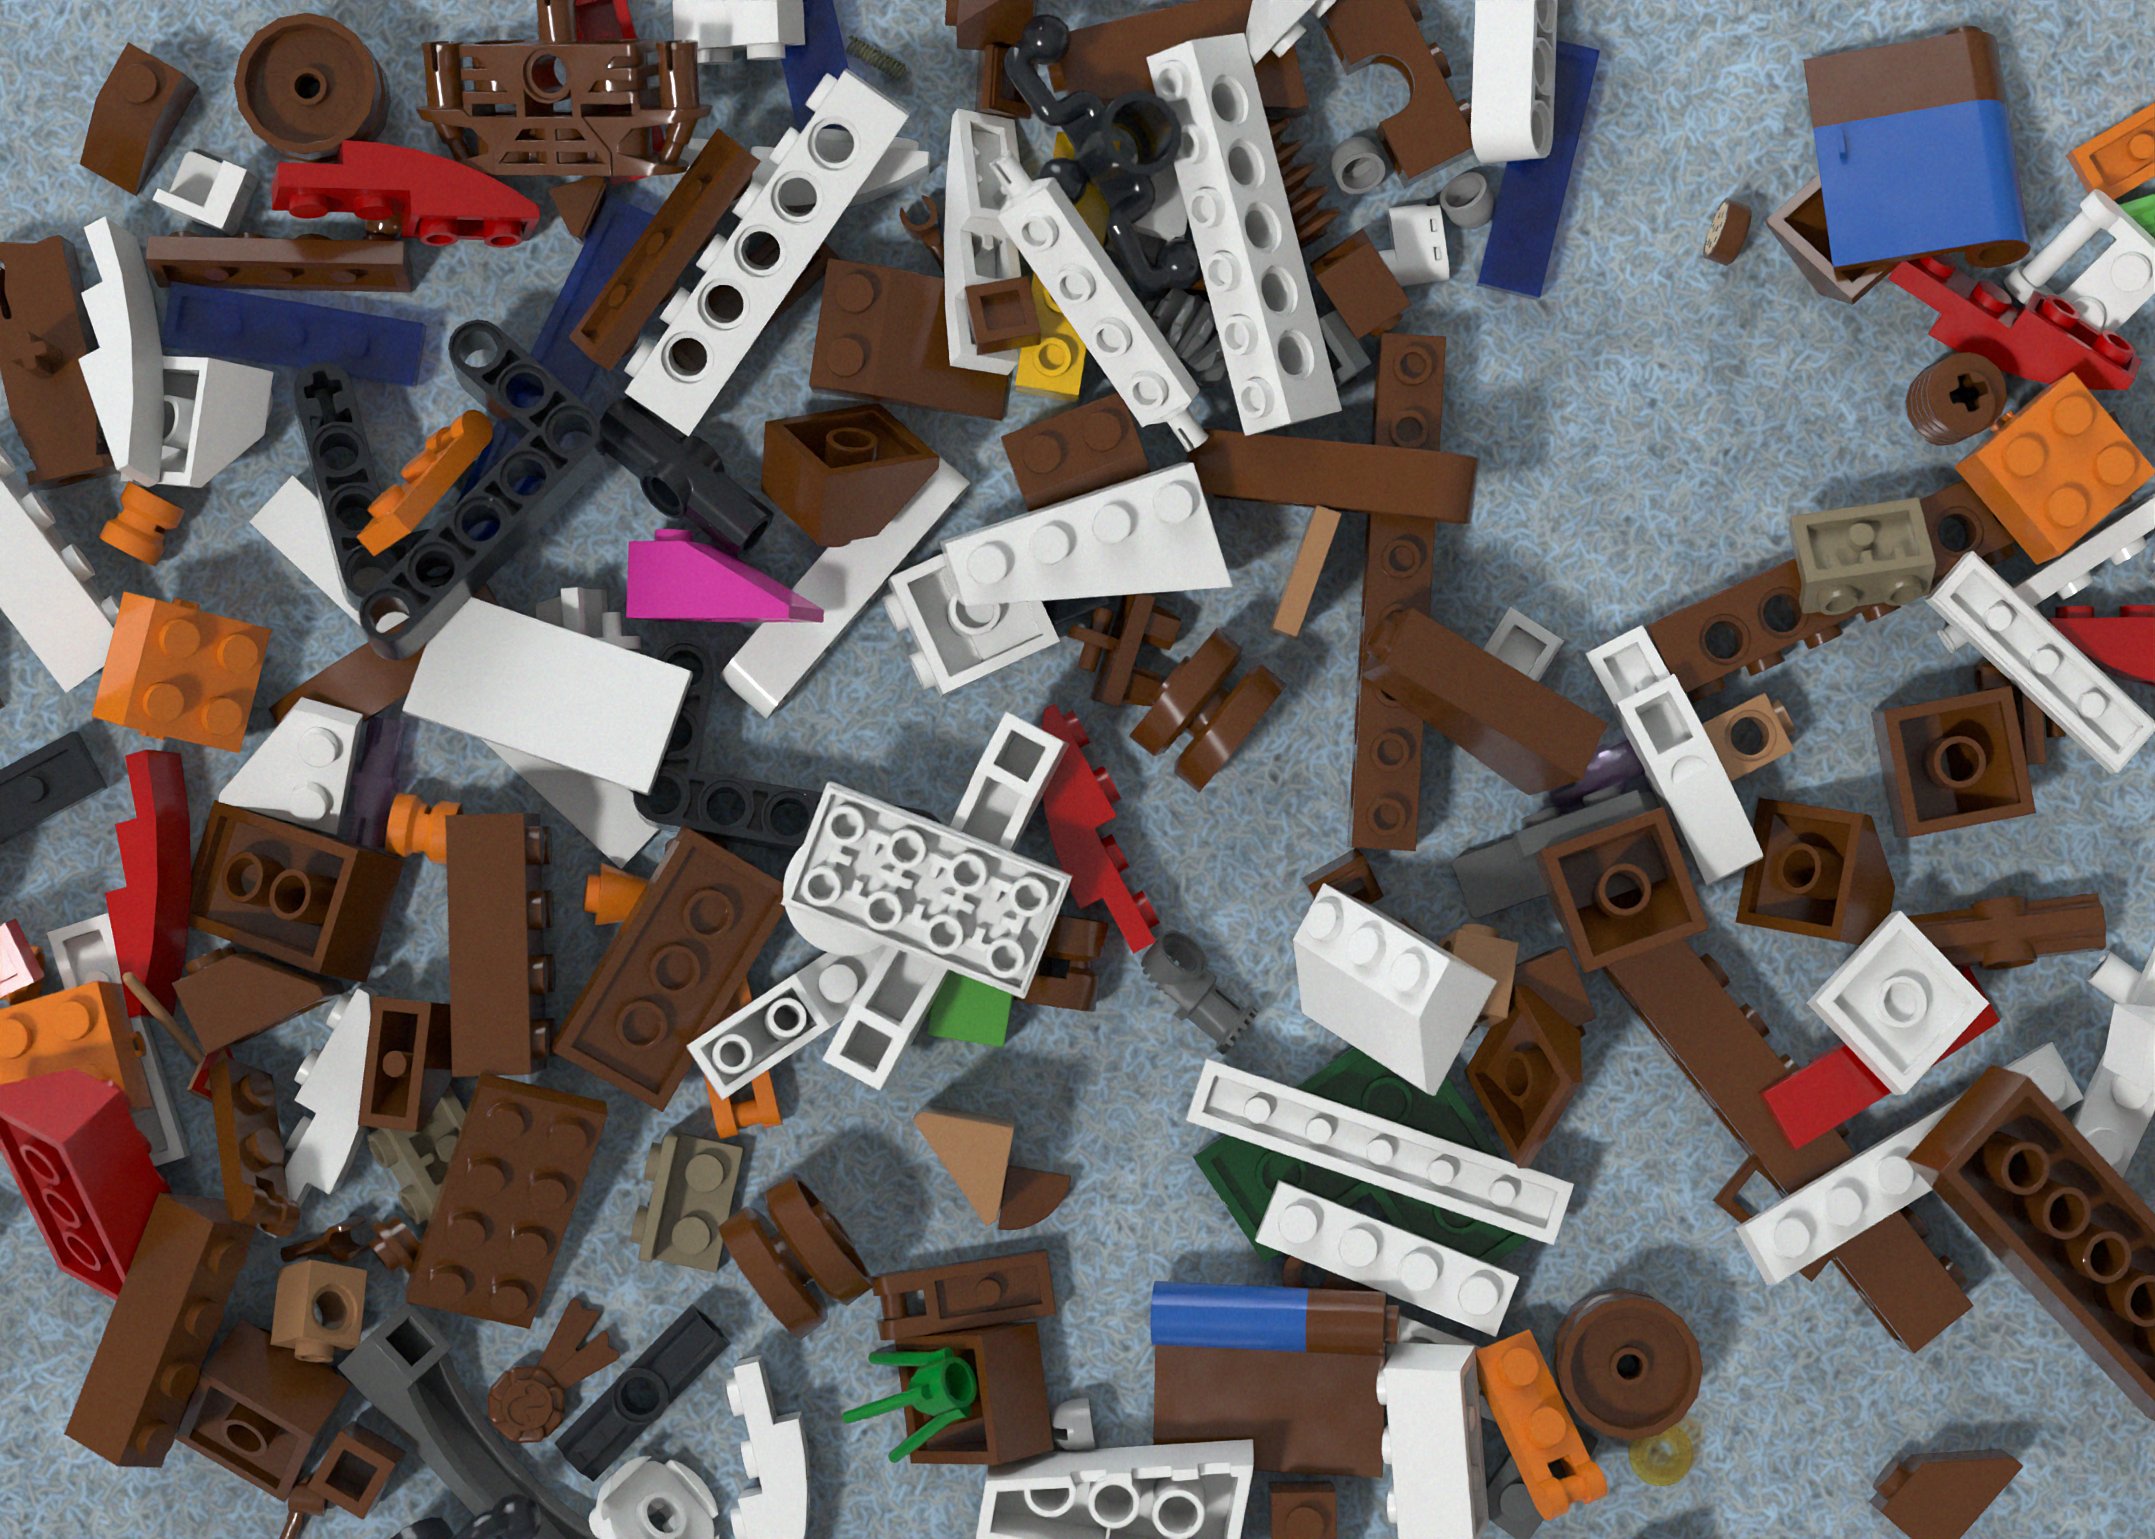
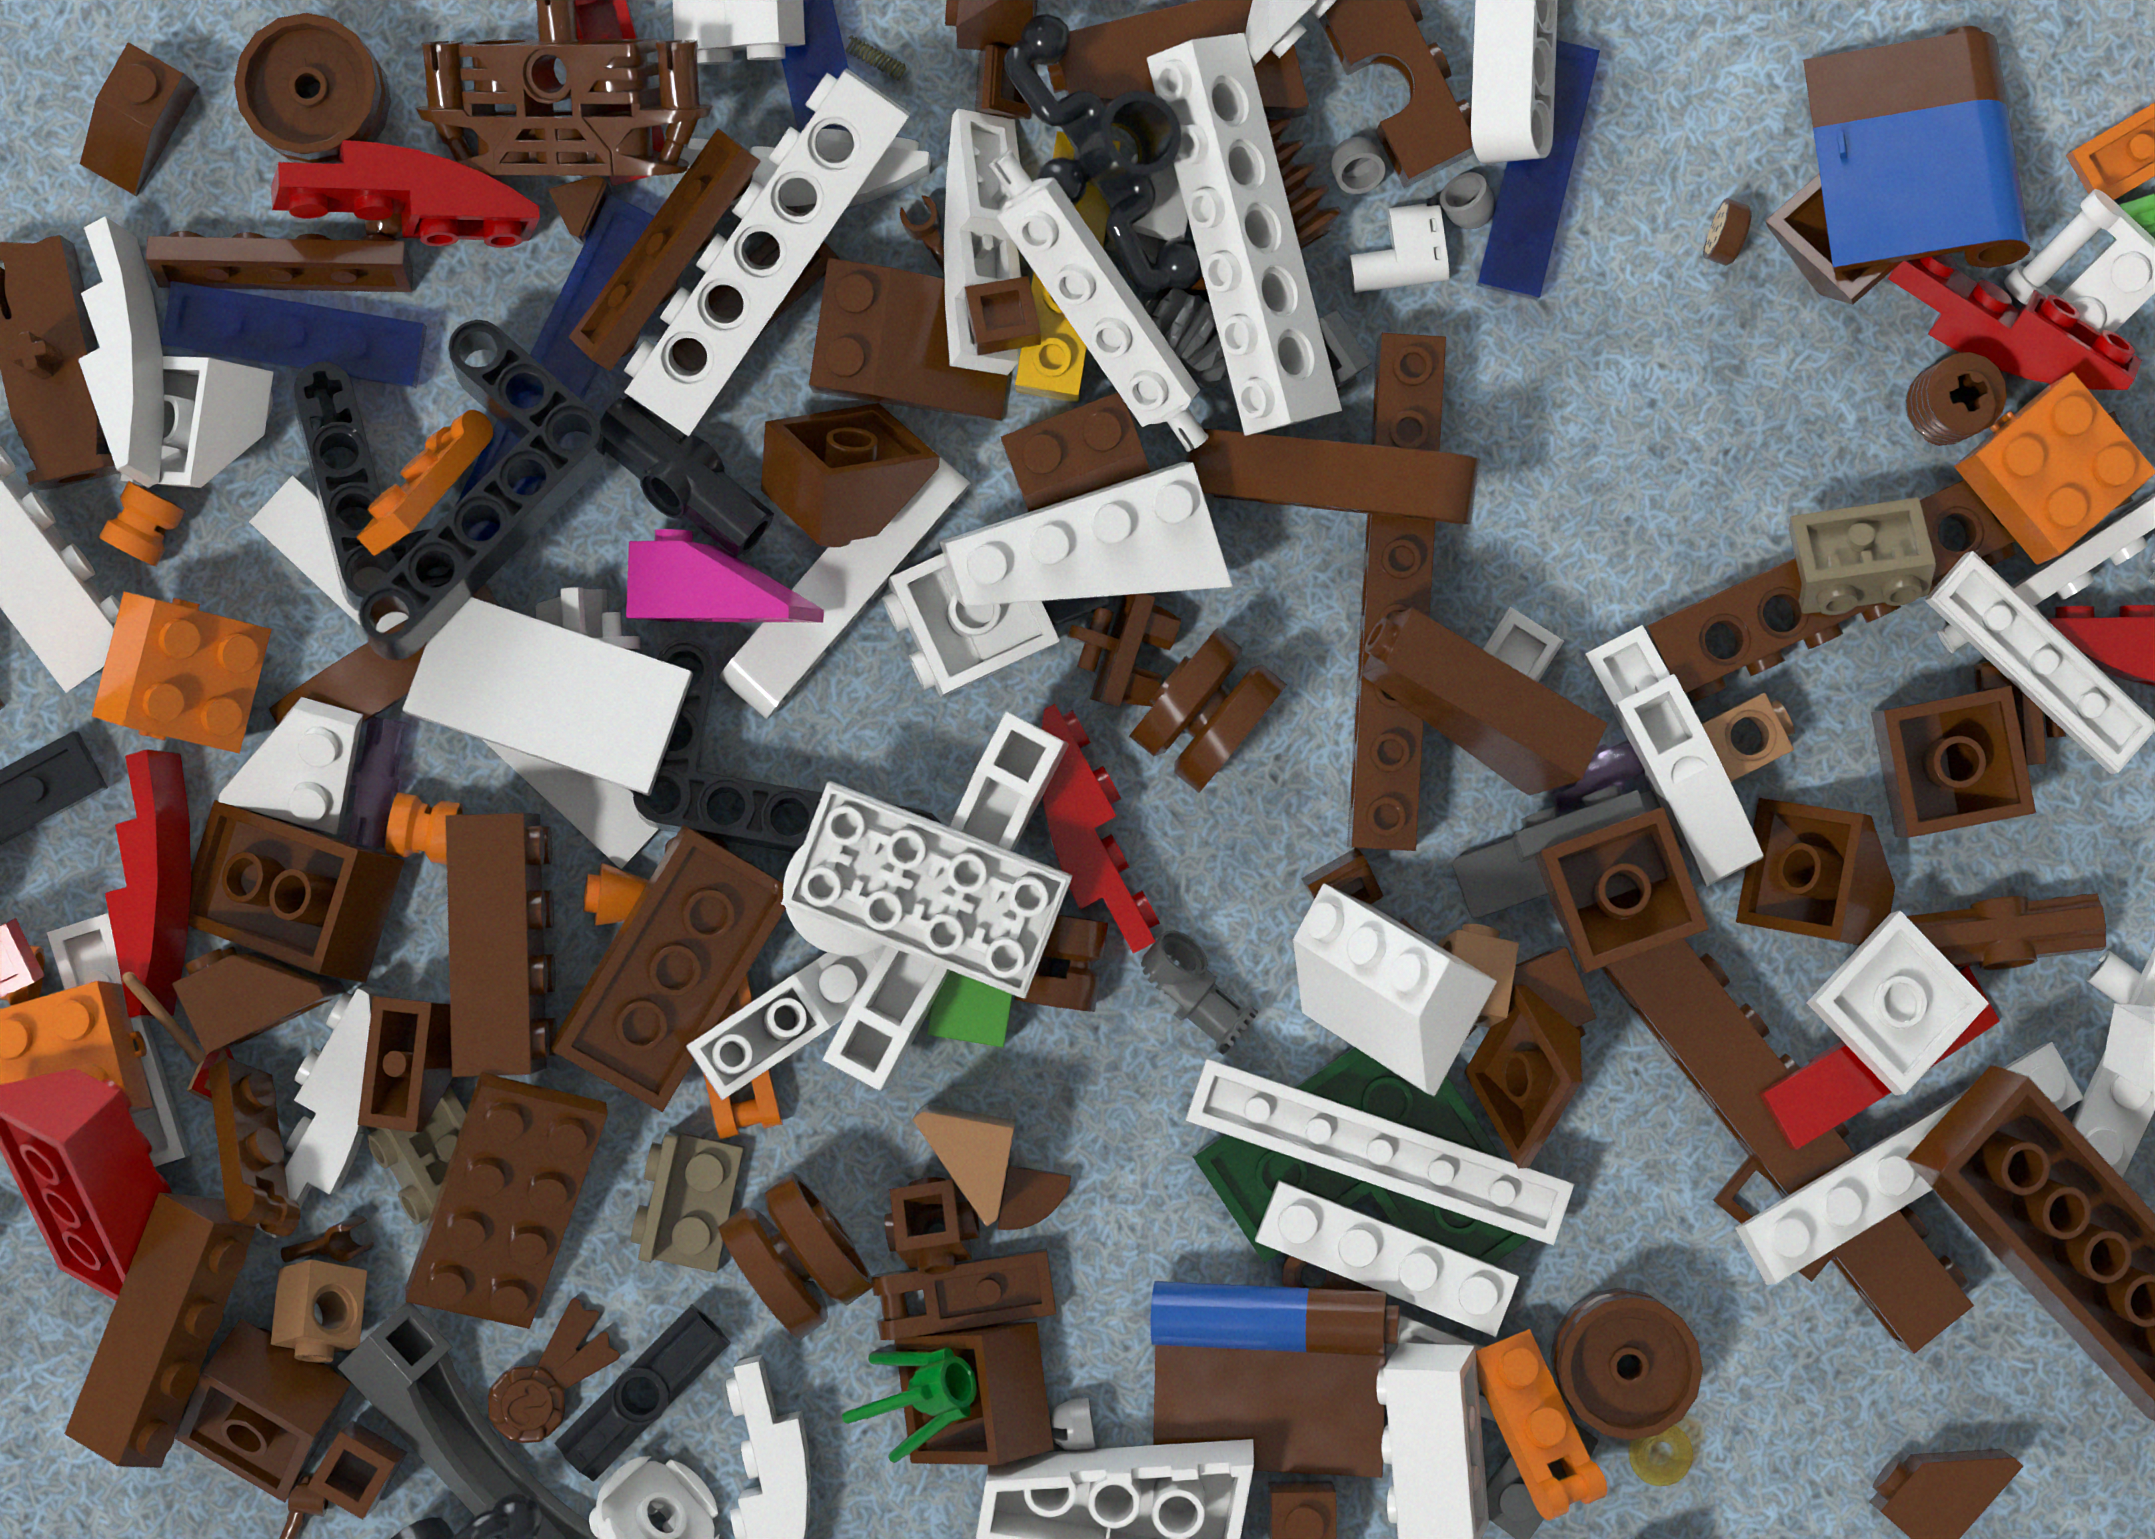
(209, 193): white panel -> none
(394, 1245): reddish brown plate -> none
(916, 1211): none -> reddish brown brick
(1304, 572): medium nougat tile -> none
(1361, 286): reddish brown brick -> none

